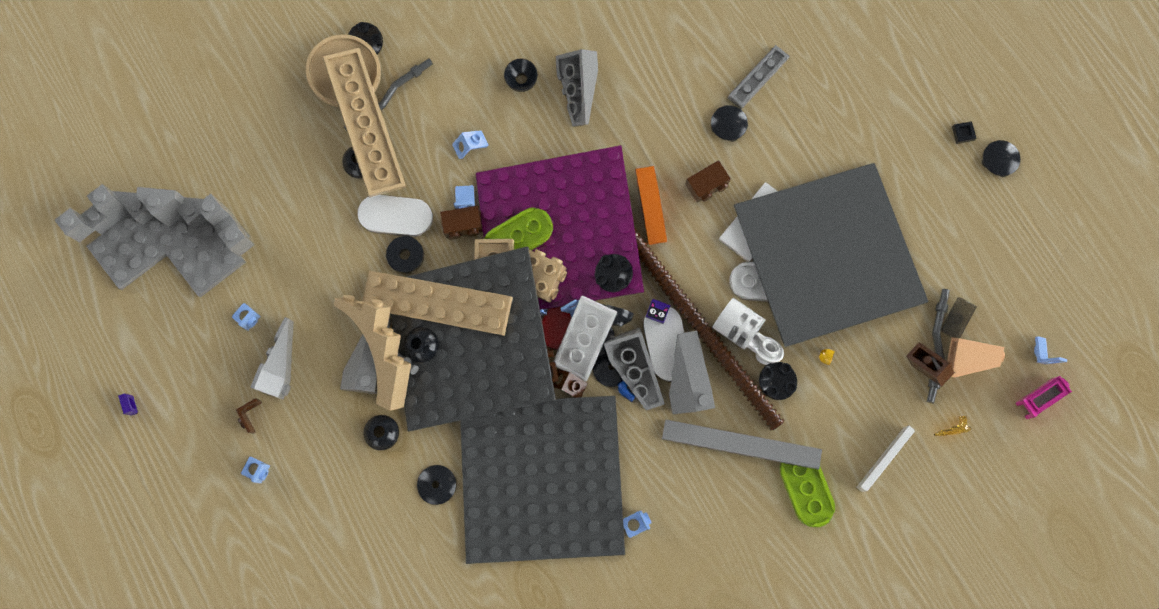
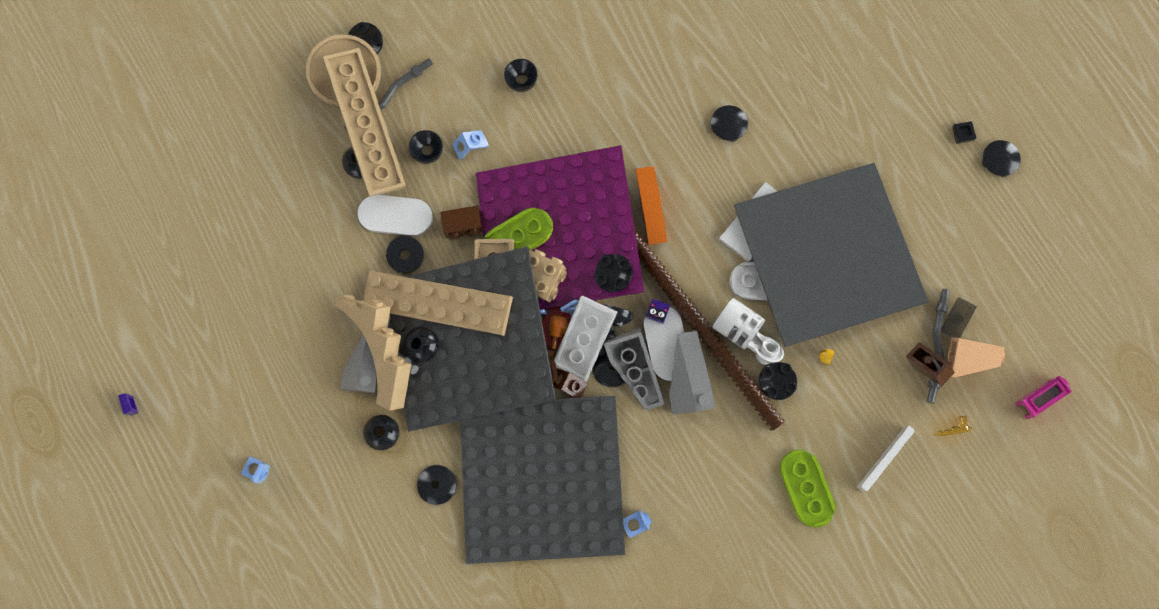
(157, 223): light grey brick -> none
(244, 420): reddish brown bracket -> none
(249, 320): light blue bracket -> none
(275, 375): light grey wedge -> none
(423, 139): none -> black piece
(464, 196): light blue bracket -> none
(557, 327): none -> orange piece
(578, 76): light grey wedge -> none
(625, 392): blue animal -> none
(708, 181): reddish brown brick -> none
(742, 444): light grey tile -> none
(758, 77): light grey tile -> none
(1041, 352): light blue bracket -> none

